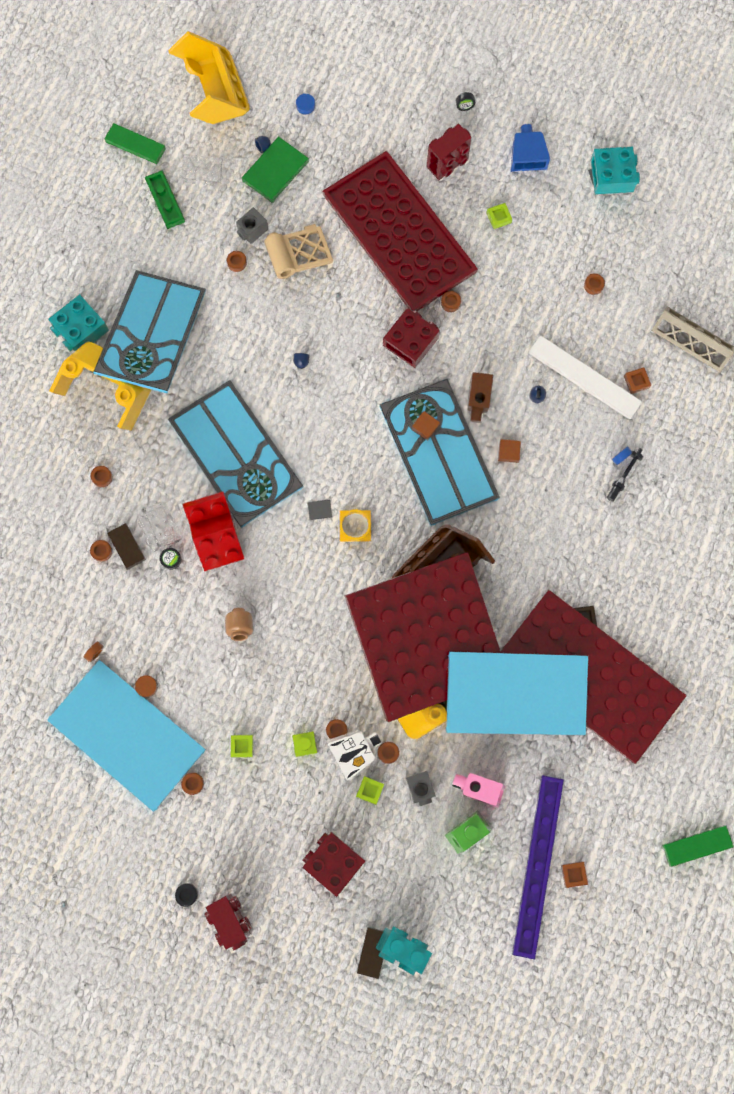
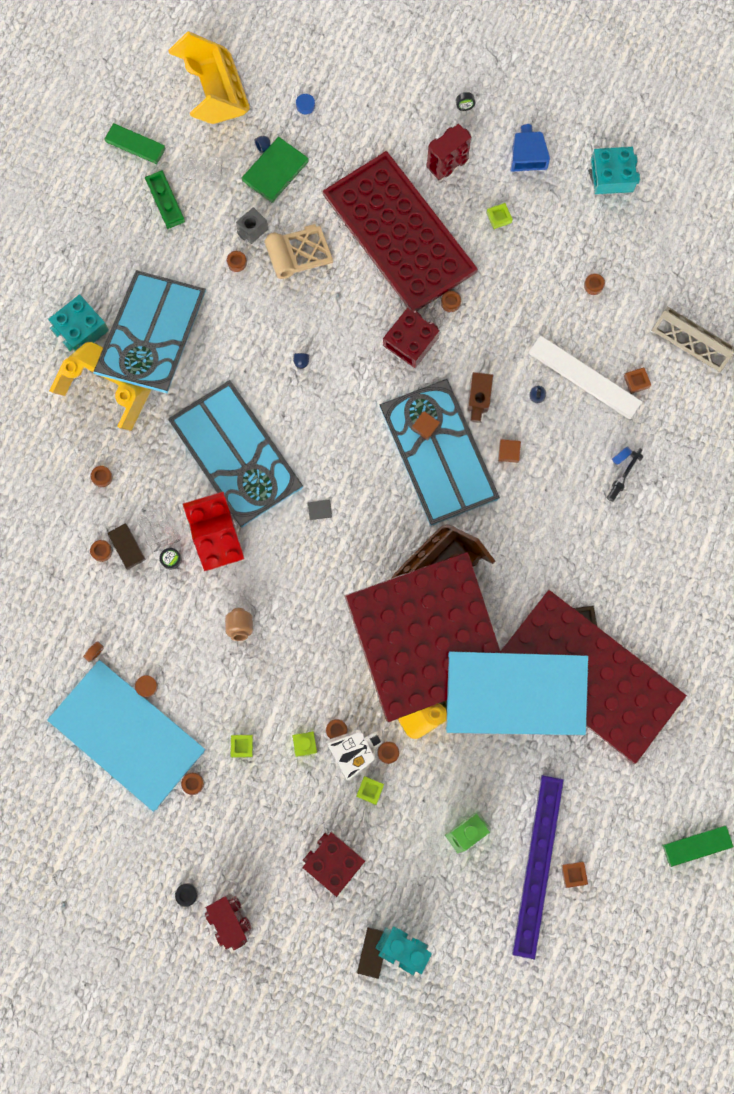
(346, 515): yellow piece -> none
(423, 778): dark grey brick -> none
(489, 793): bright pink torso -> none

